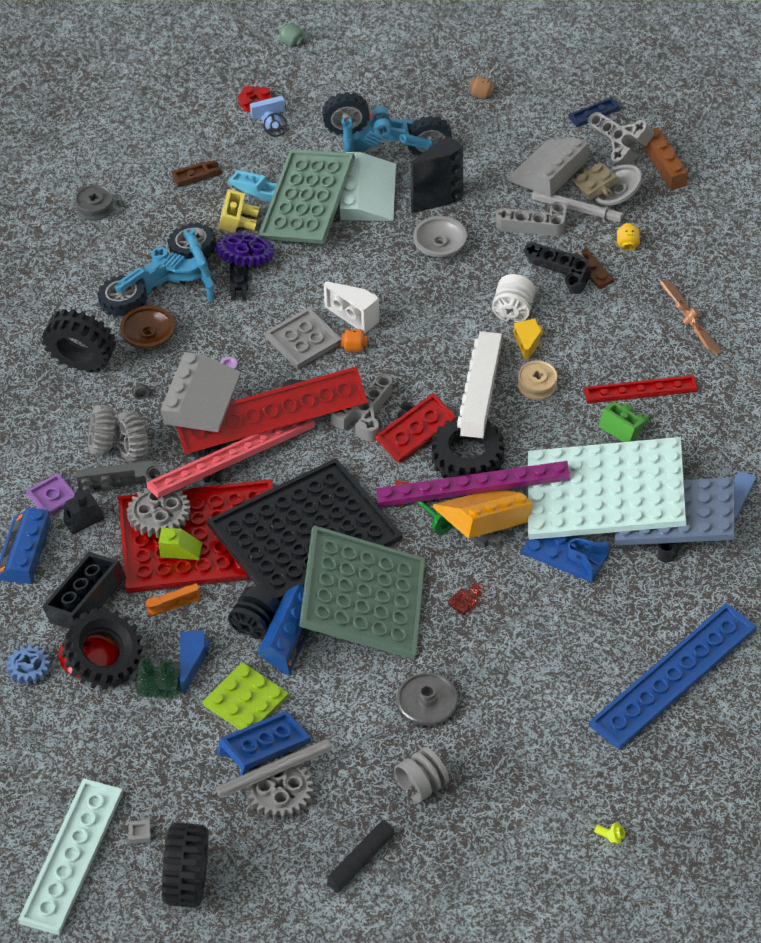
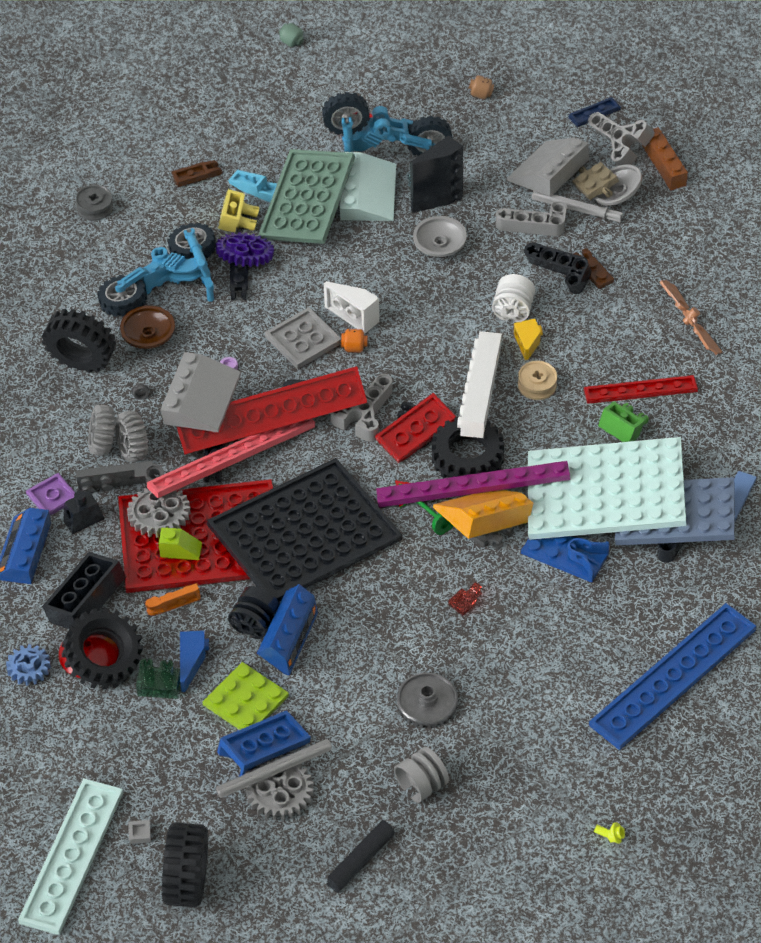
(249, 93): red plate -> none
(269, 113): light blue piece -> none
(362, 592): sand green plate -> none
(628, 237): yellow head -> none

